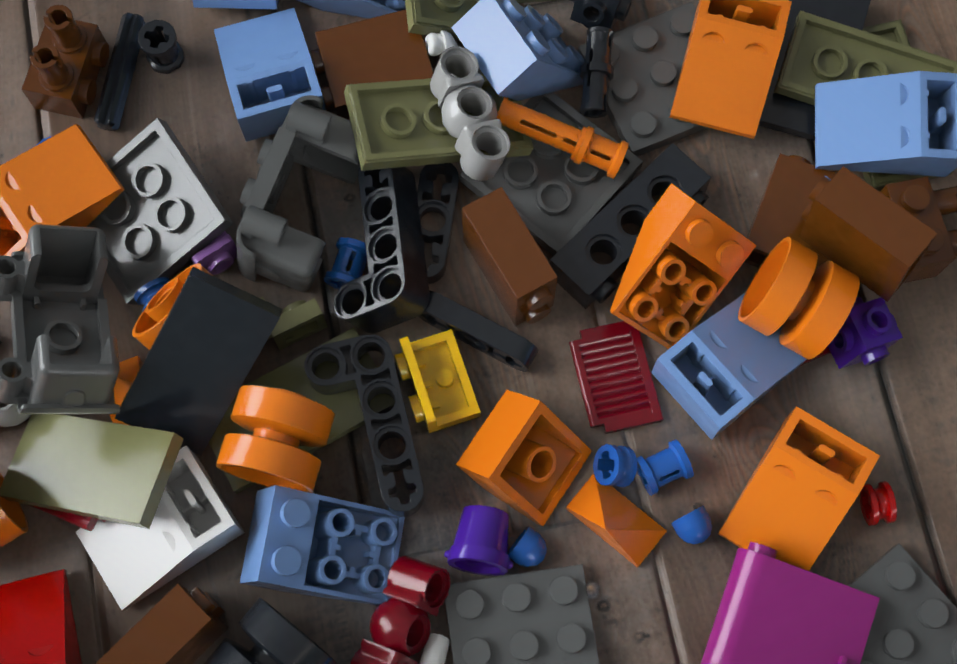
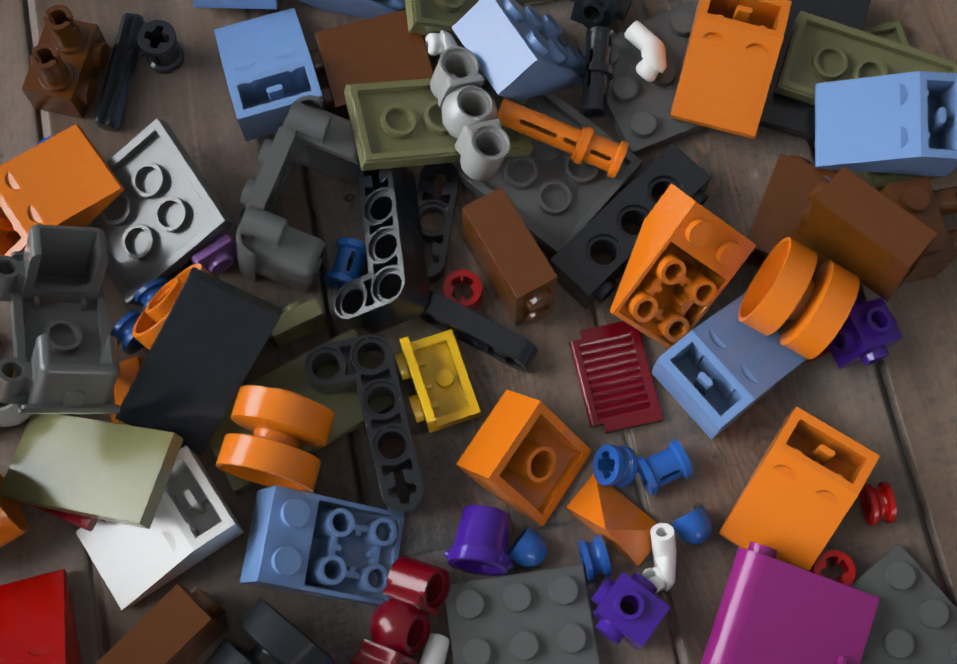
(123, 333): none -> blue bush
(464, 276): none -> red bush
(594, 557): none -> blue bush
(646, 608): none -> dark purple brick
(651, 50): none -> white arm
(664, 557): none -> white arm
(840, 558): none -> red bush

